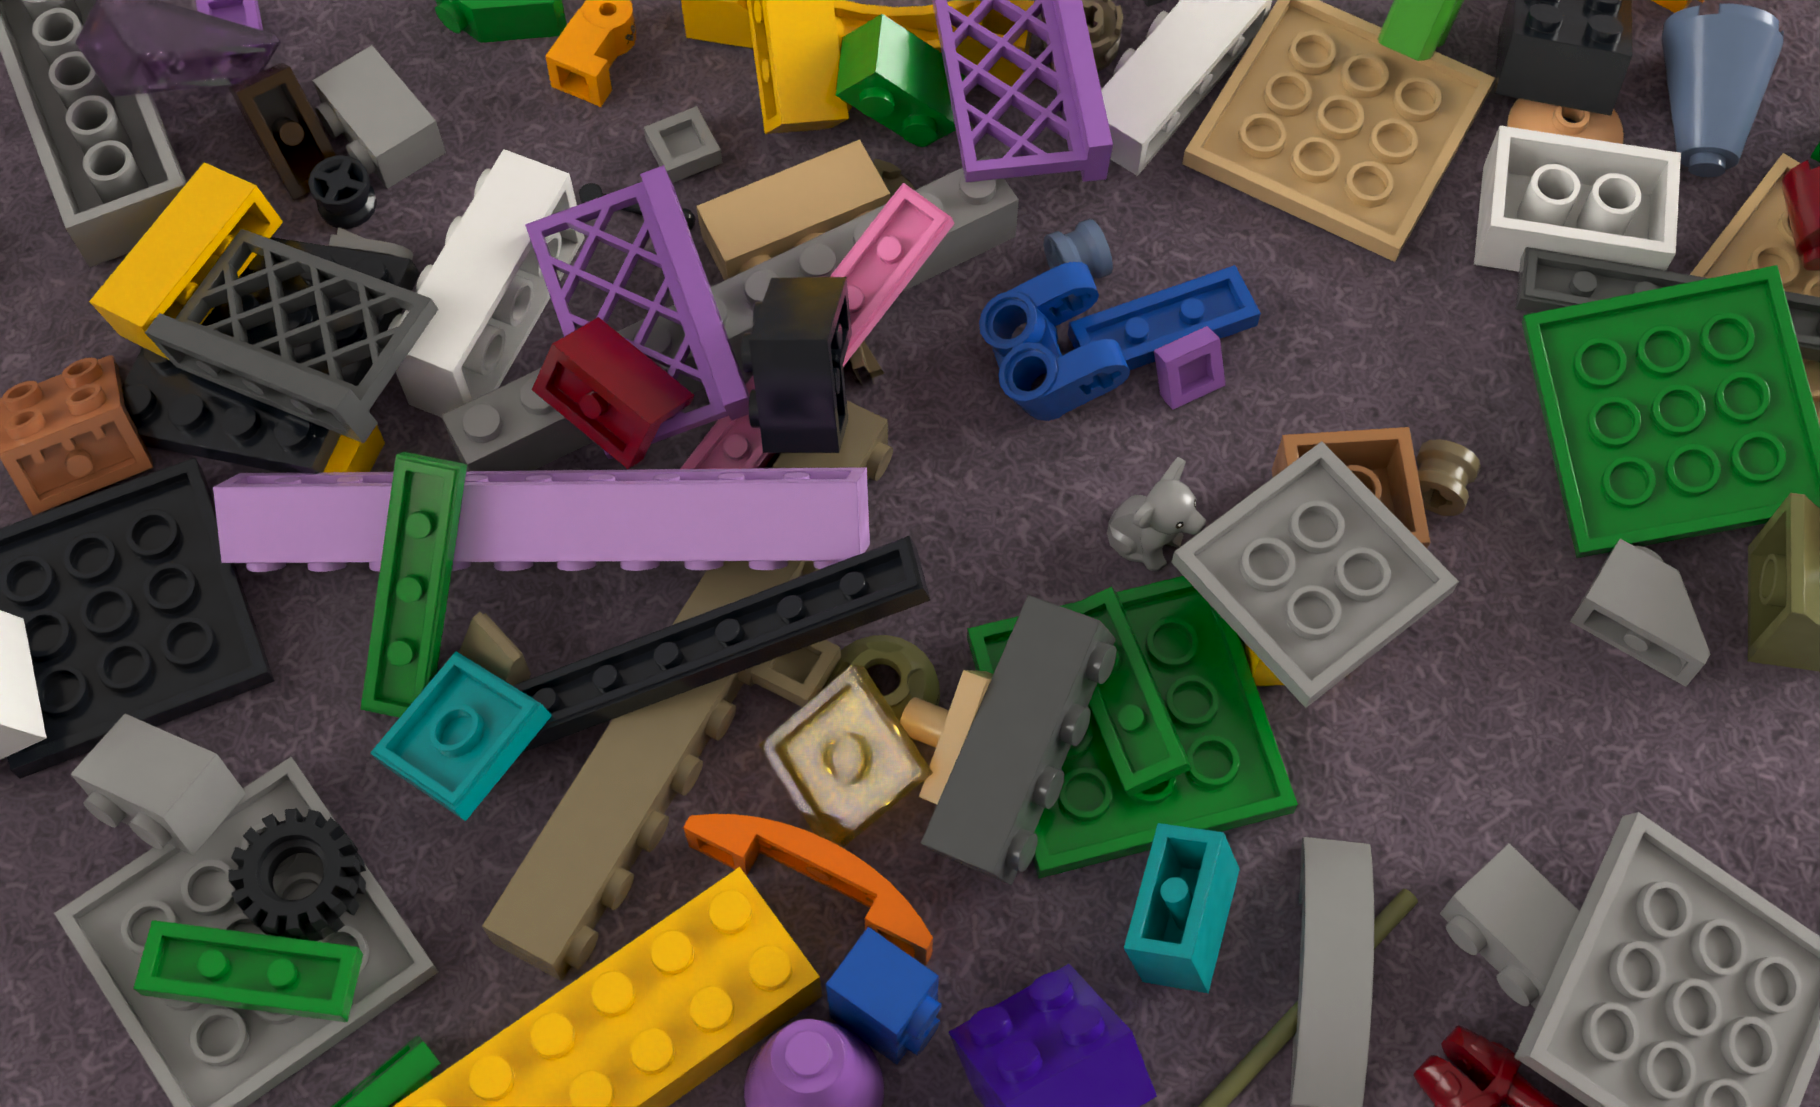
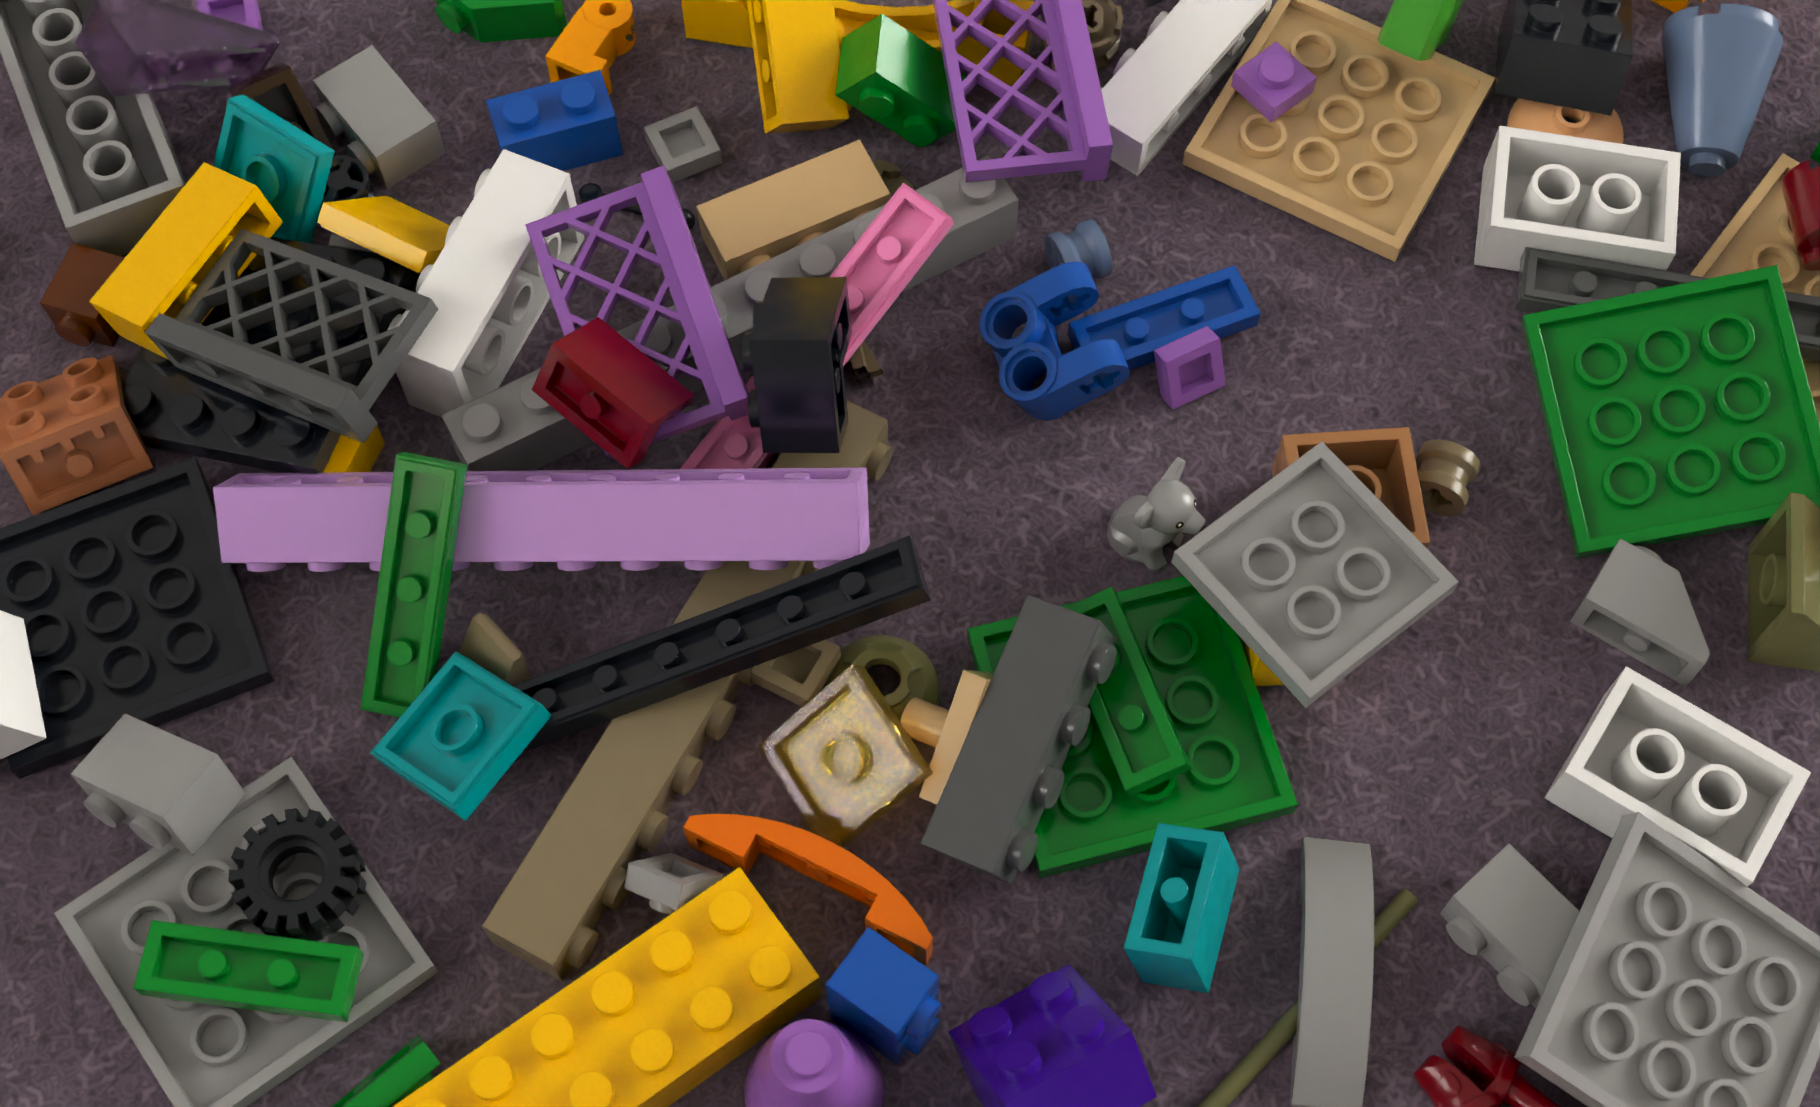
(71, 290): none -> reddish brown brick
(277, 159): none -> teal tile
(387, 229): none -> yellow tile
(558, 122): none -> blue brick
(669, 880): none -> light grey plate
(1273, 81): none -> medium lavender plate
(1680, 771): none -> white brick

